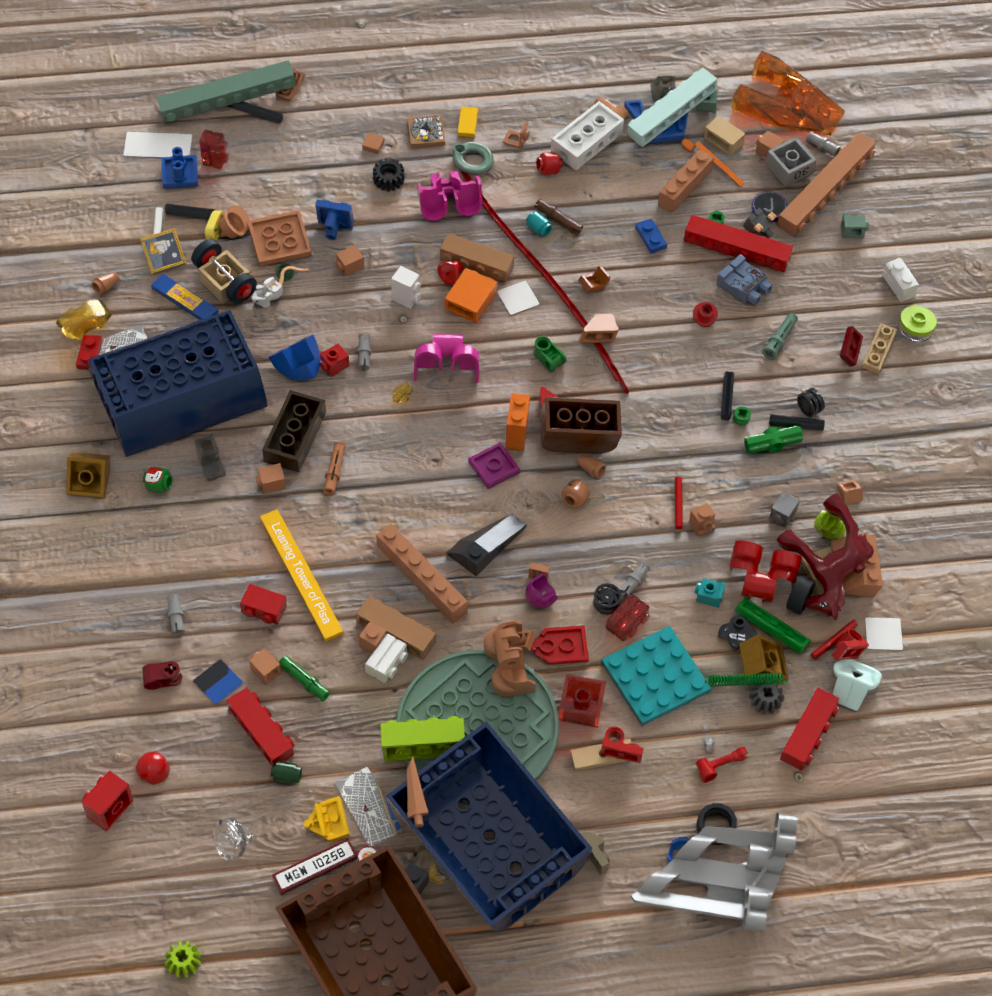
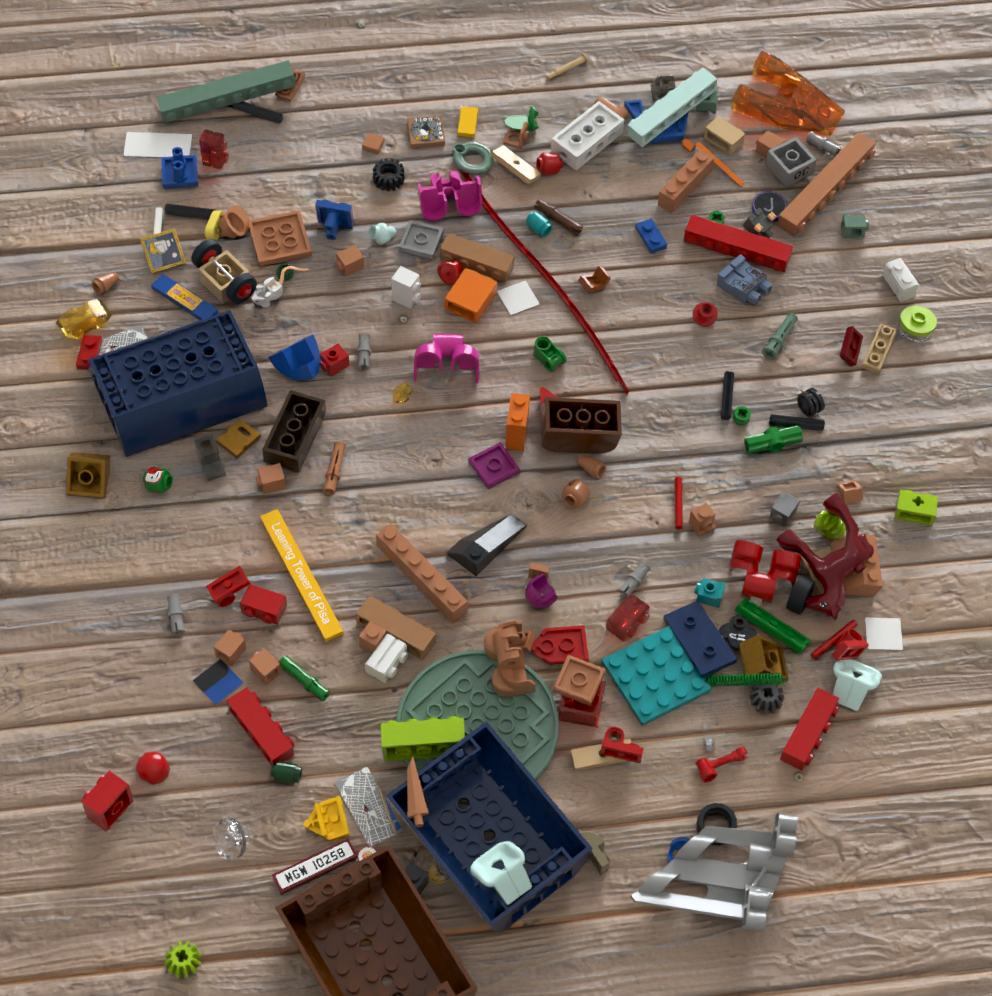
(160, 675): dark red piece -> none
(225, 587): none -> red plate
(230, 647): none -> nougat brick
(235, 441): none -> pearl gold piece
(382, 233): none -> light aqua animal
(421, 239): none -> light grey plate
(511, 880): none -> light aqua piece
(515, 164): none -> tile
(517, 122): none -> piece
(579, 680): none -> nougat tile
(583, 59): none -> tan piece
(600, 329): slope -> none
(607, 599): black wheel -> none
(700, 639): none -> dark blue plate
(916, 507): none -> lime brick

